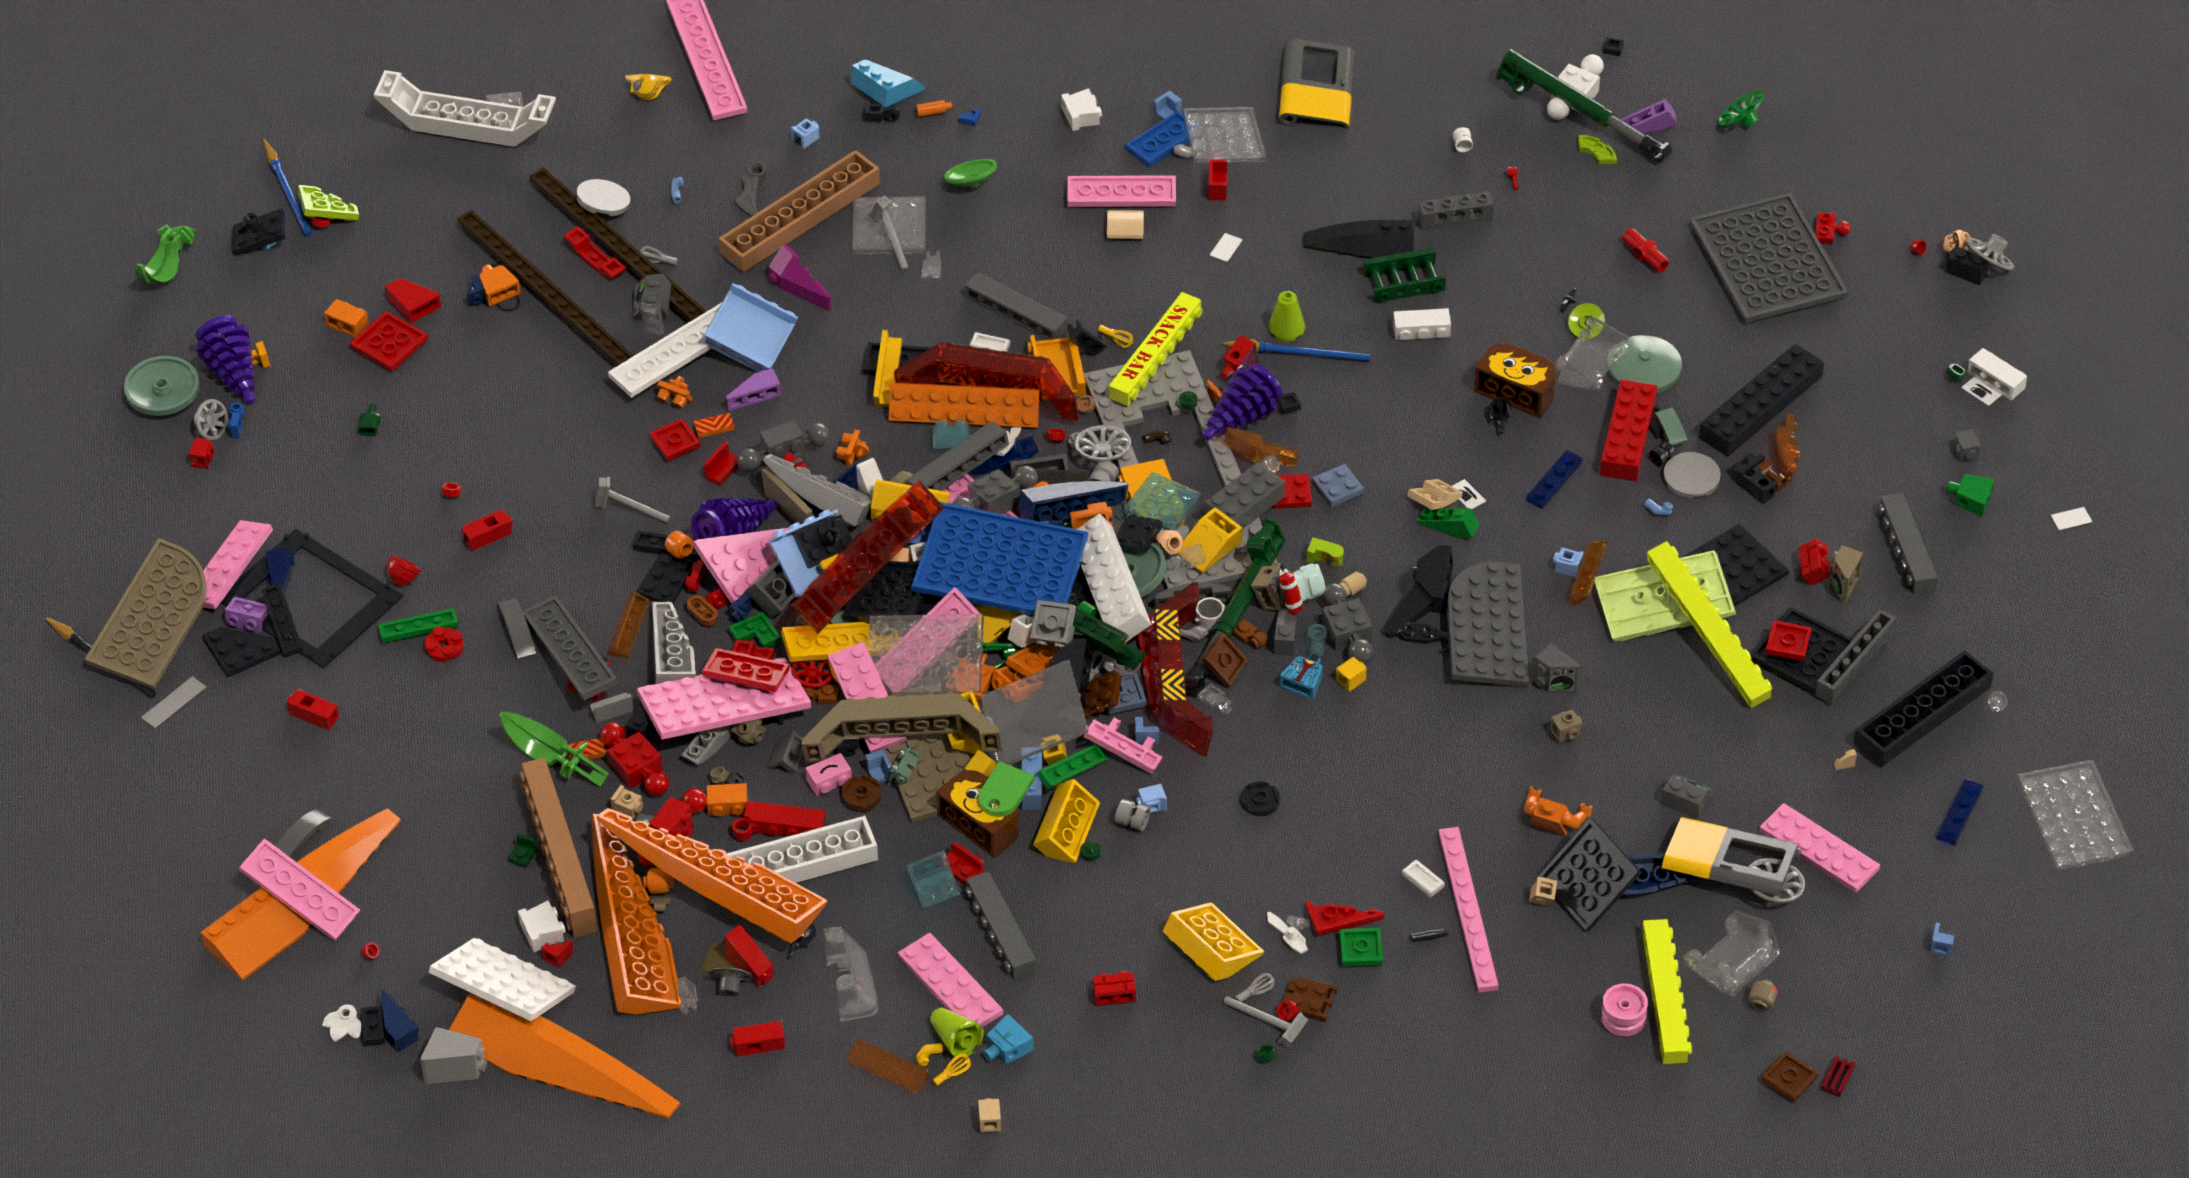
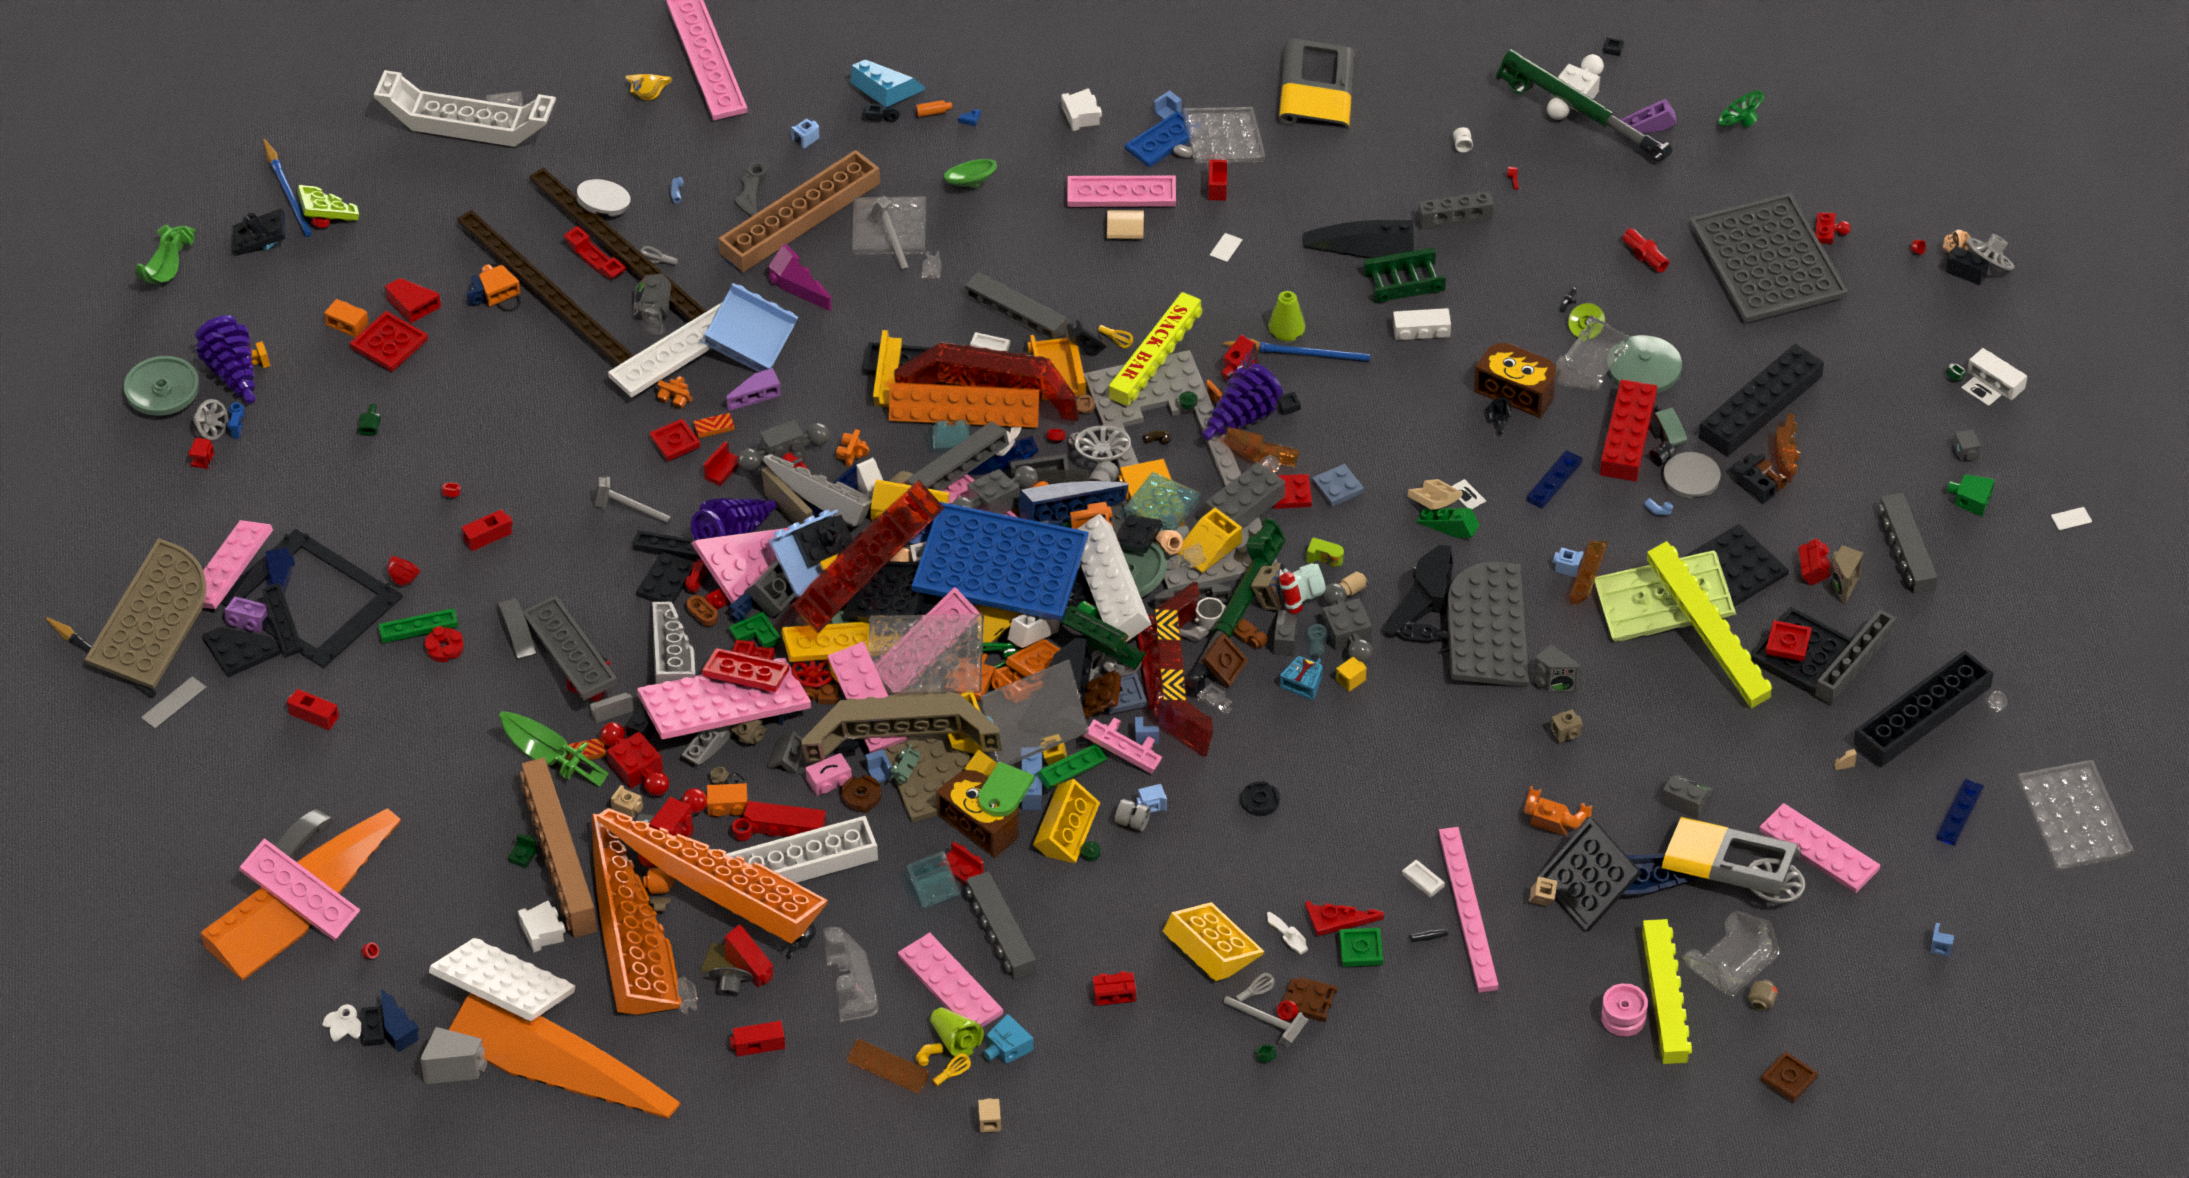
(558, 953): red panel -> none
(628, 625): clear orange slope -> none
(679, 544): orange head -> none
(1053, 623): light grey plate -> none
(1298, 922): clear plate -> none
(1593, 146): lime tile -> none
(1844, 1063): dark red tile -> none

